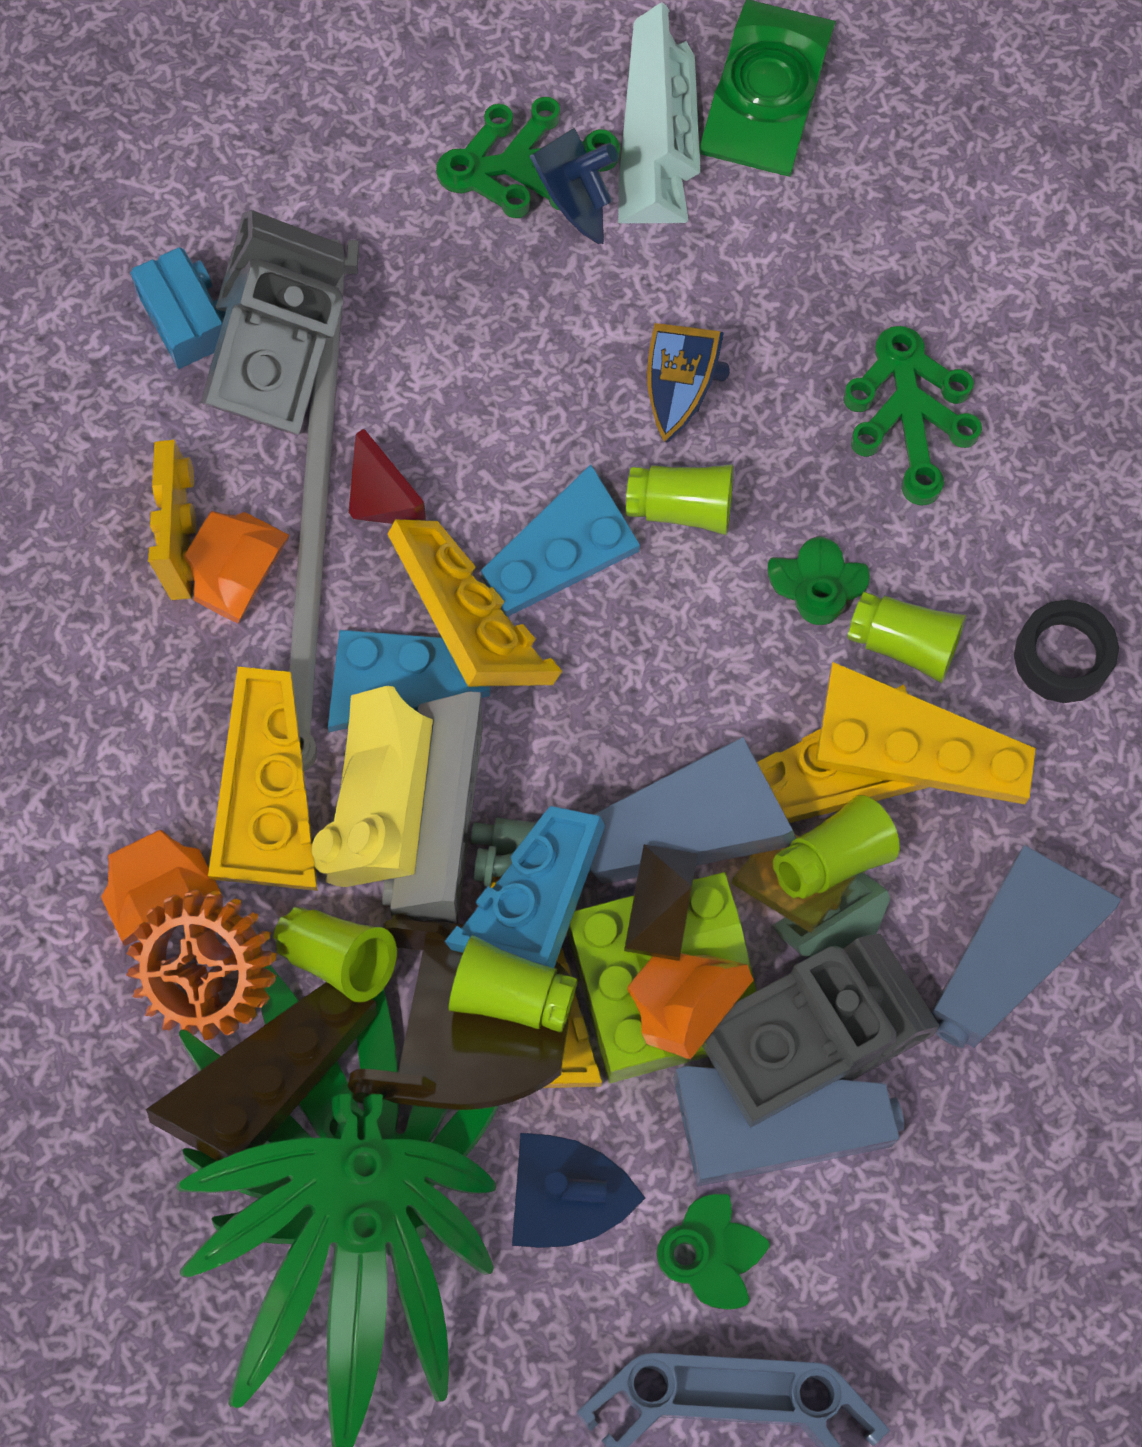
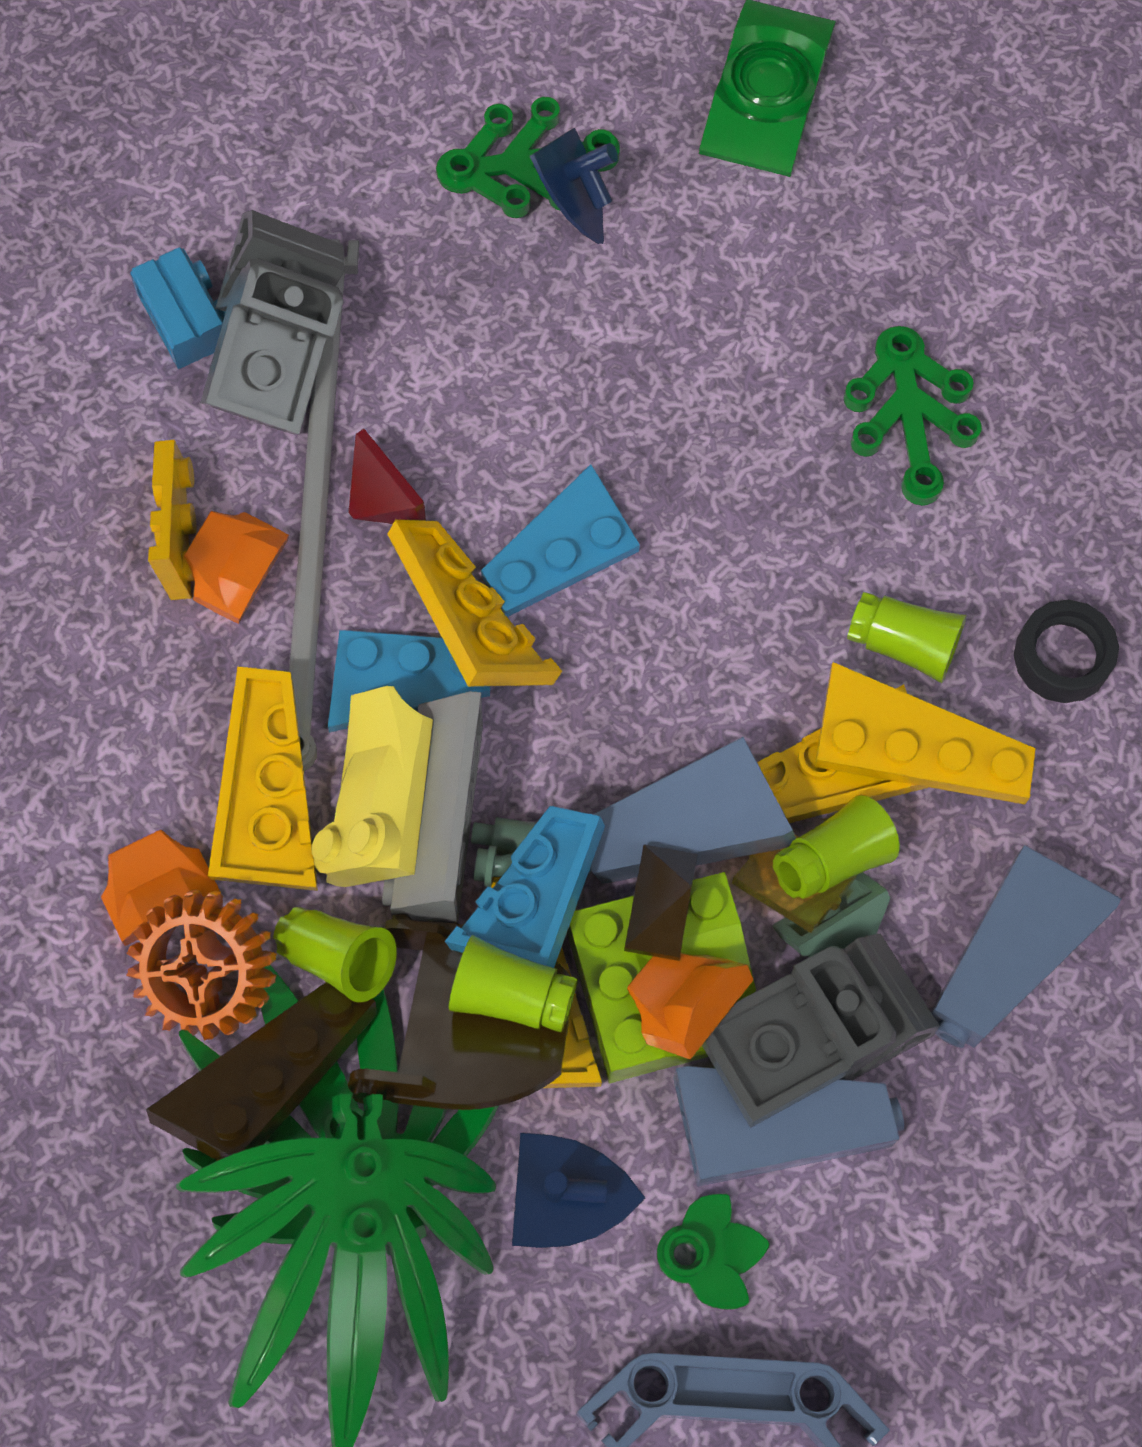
(659, 124): light aqua wedge -> none
(680, 373): shield -> none
(682, 495): lime plant -> none
(818, 572): green plate -> none

